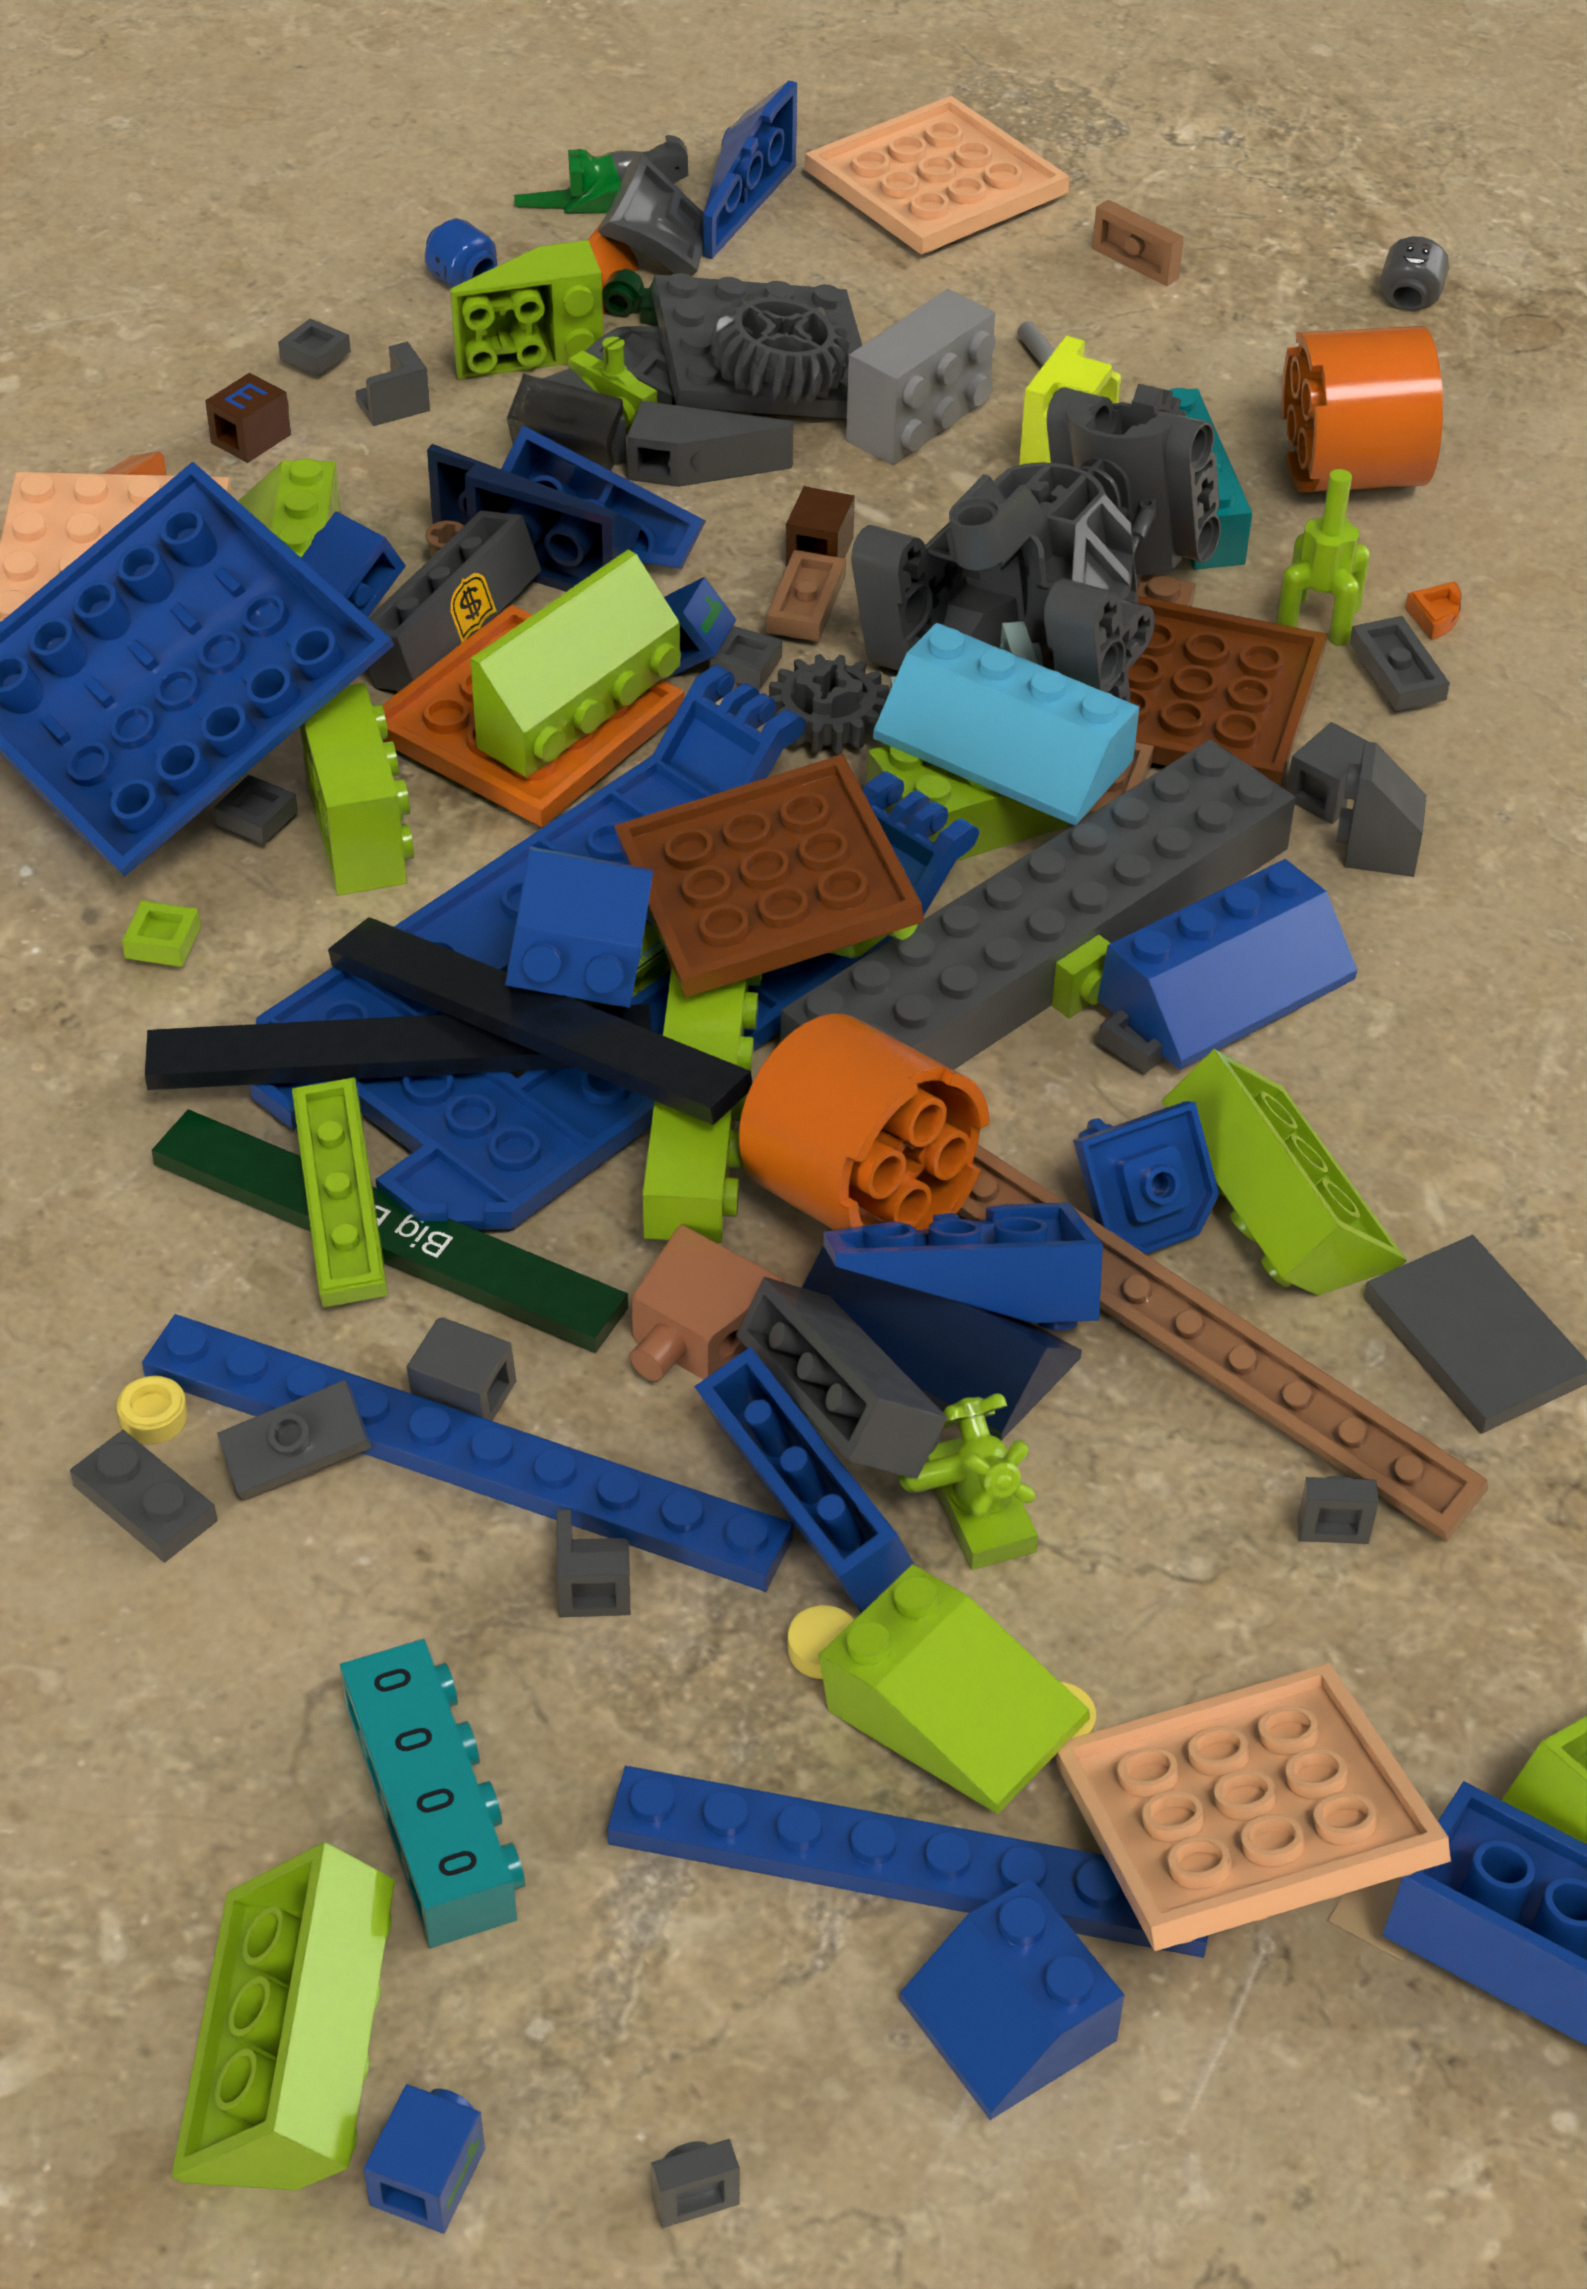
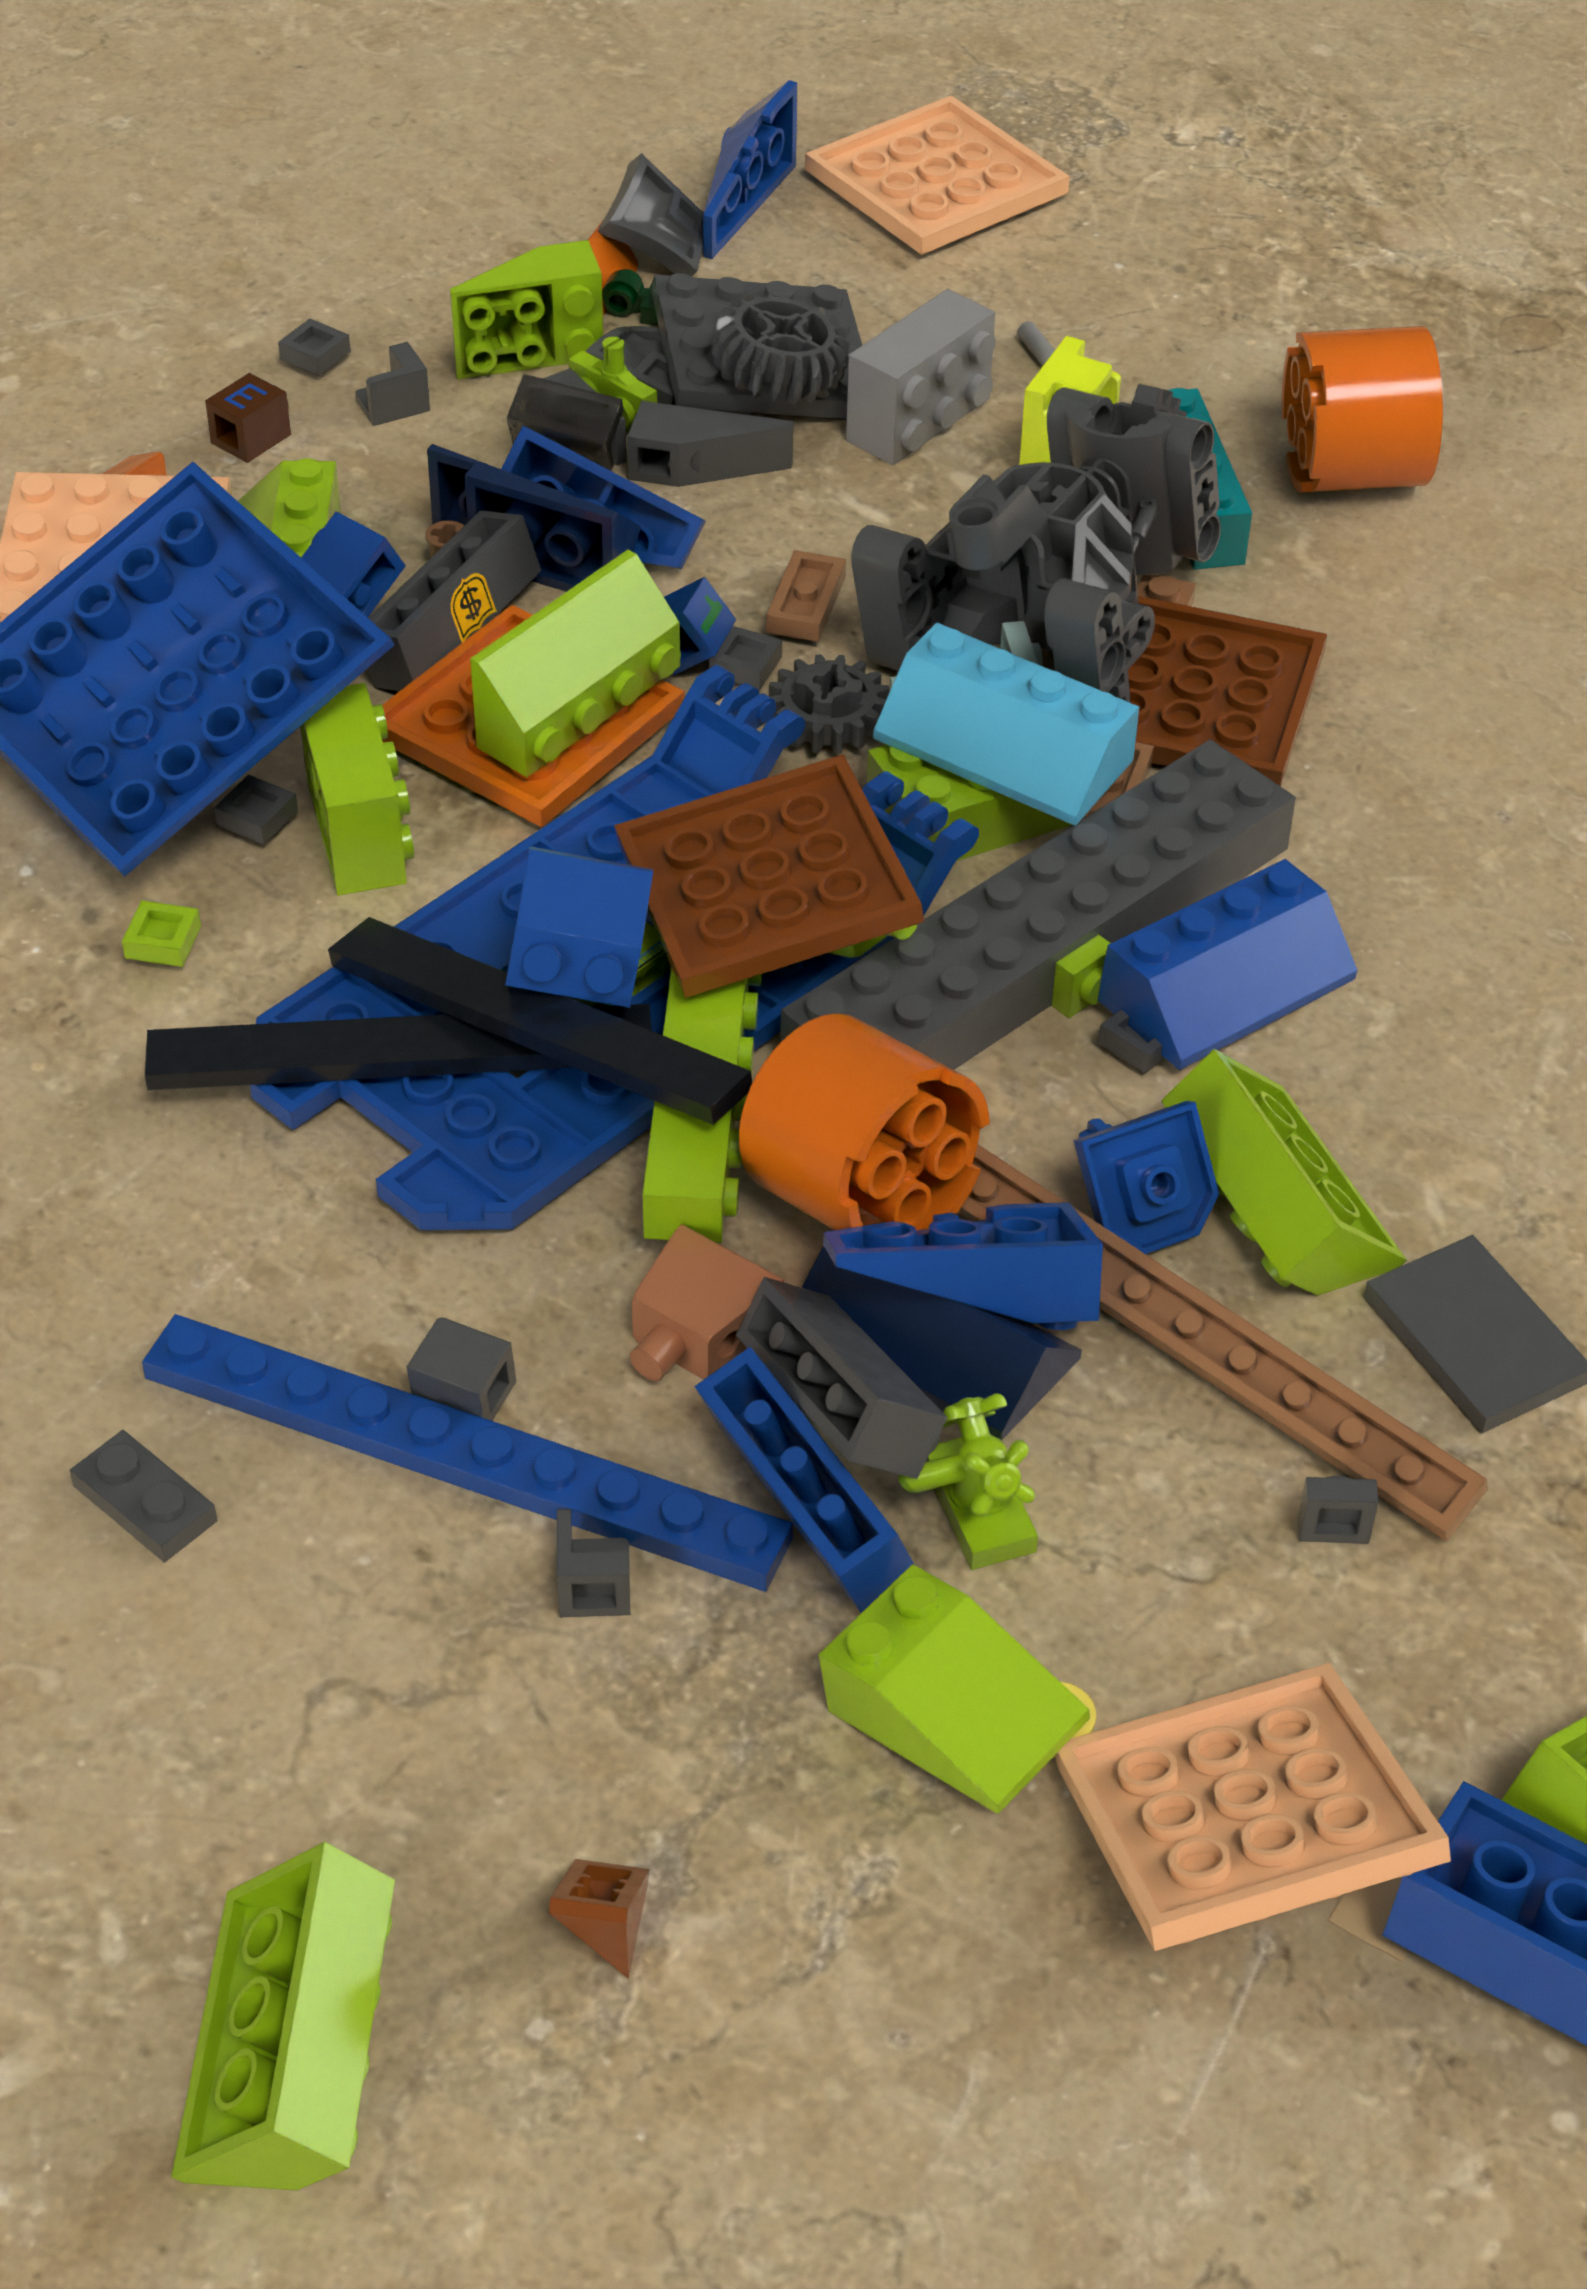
(152, 1409): light yellow tile -> none
(294, 1440): dark grey plate -> none
(339, 1193): lime tile -> none
(425, 2157): blue brick -> none
(430, 1793): teal brick -> none
(434, 1251): dark green tile -> none
(459, 252): blue head -> none
(599, 178): green animal -> none
(603, 1908): none -> dark orange slope
(695, 2181): dark grey plate -> none
(811, 1633): light yellow tile -> none
(821, 523): reddish brown brick -> none
(866, 1851): blue plate -> none
(1014, 1999): blue slope -> none
(1137, 242): medium nougat plate -> none
(1321, 770): dark grey panel -> none
(1327, 562): lime plant -> none
(1386, 815): dark grey slope -> none
(1399, 663): dark grey plate -> none
(1414, 273): dark grey head -> none
(1435, 608): orange tile -> none

